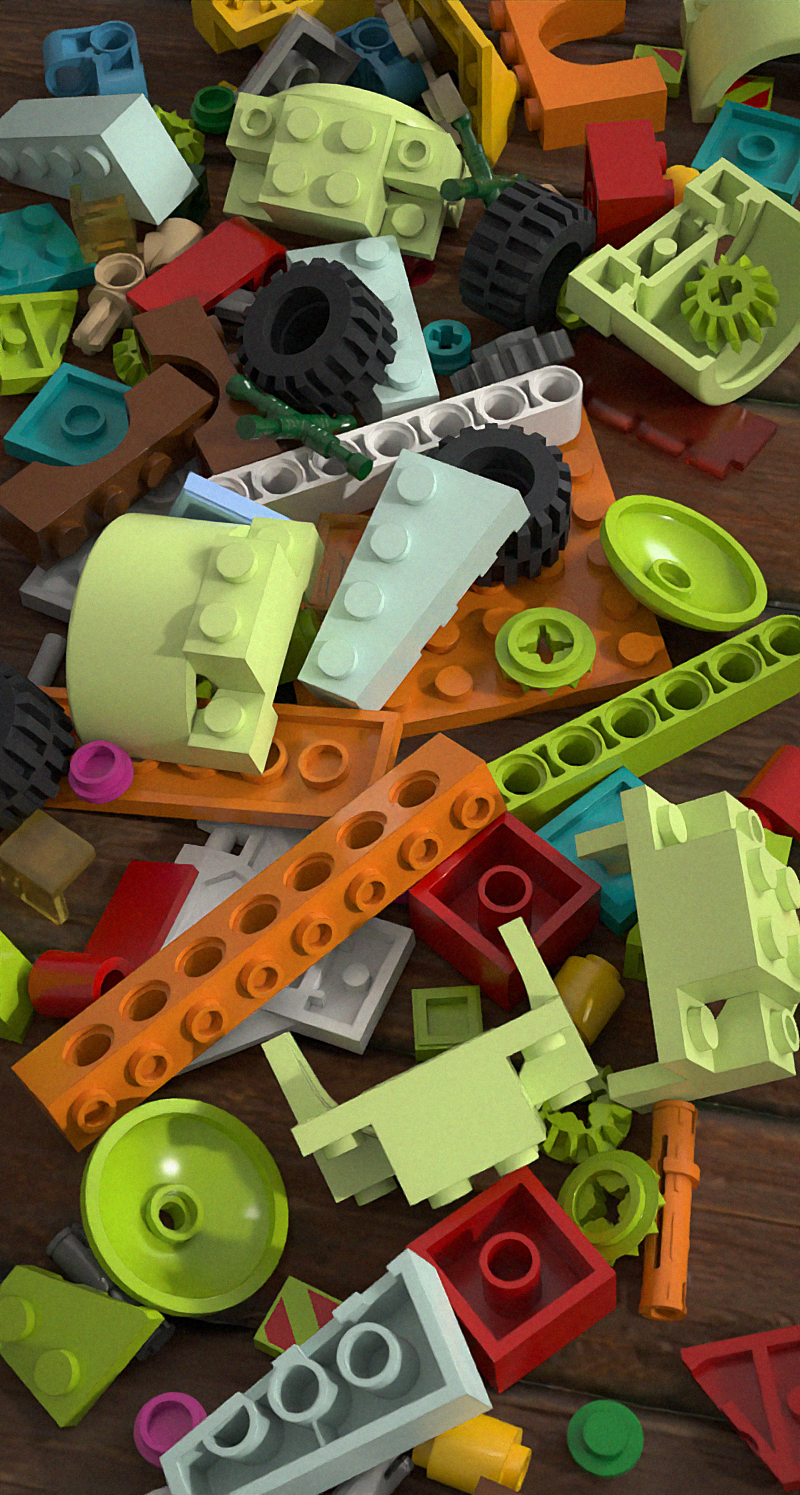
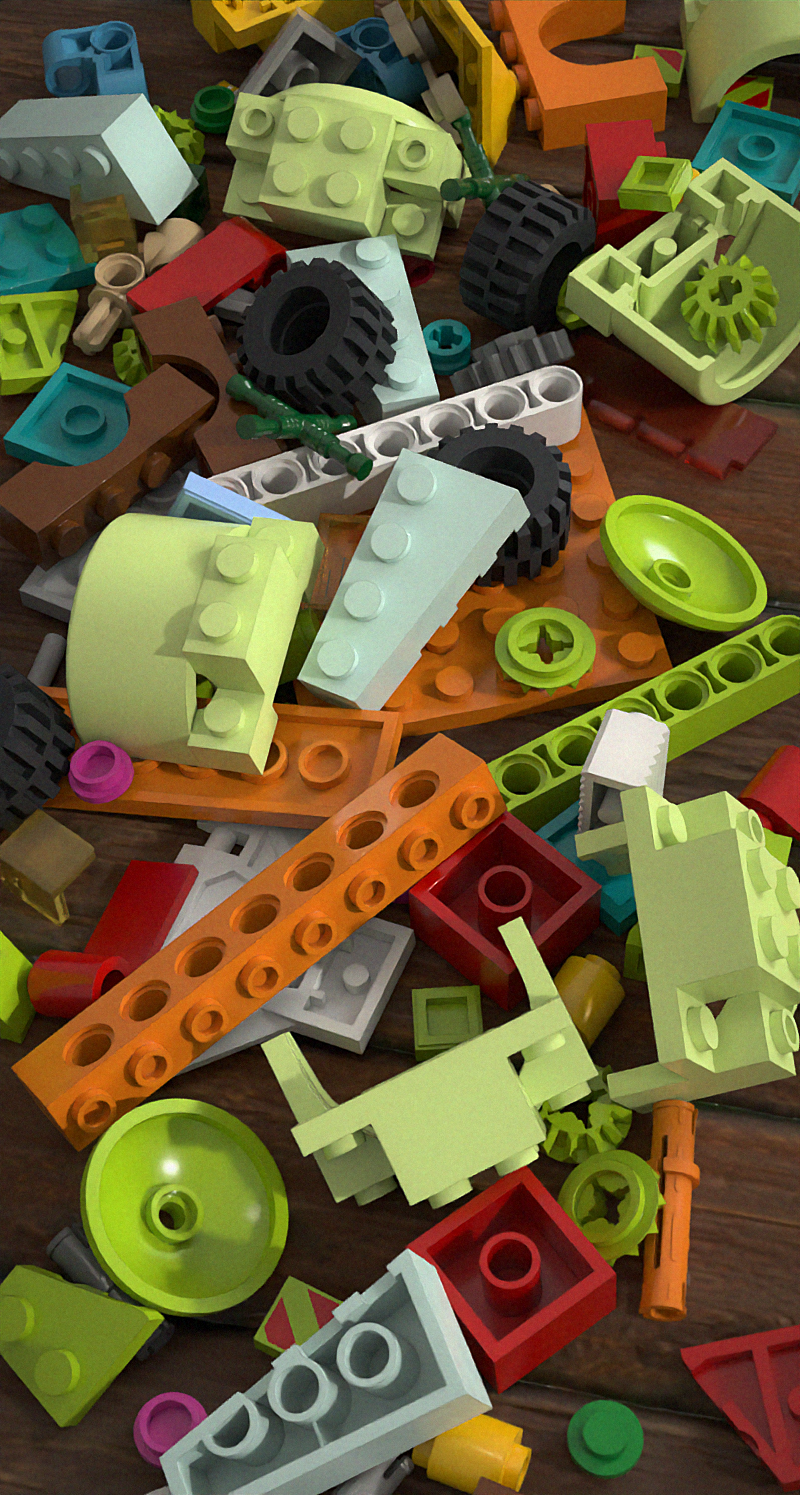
(624, 755): none -> white brick
(655, 183): none -> lime tile

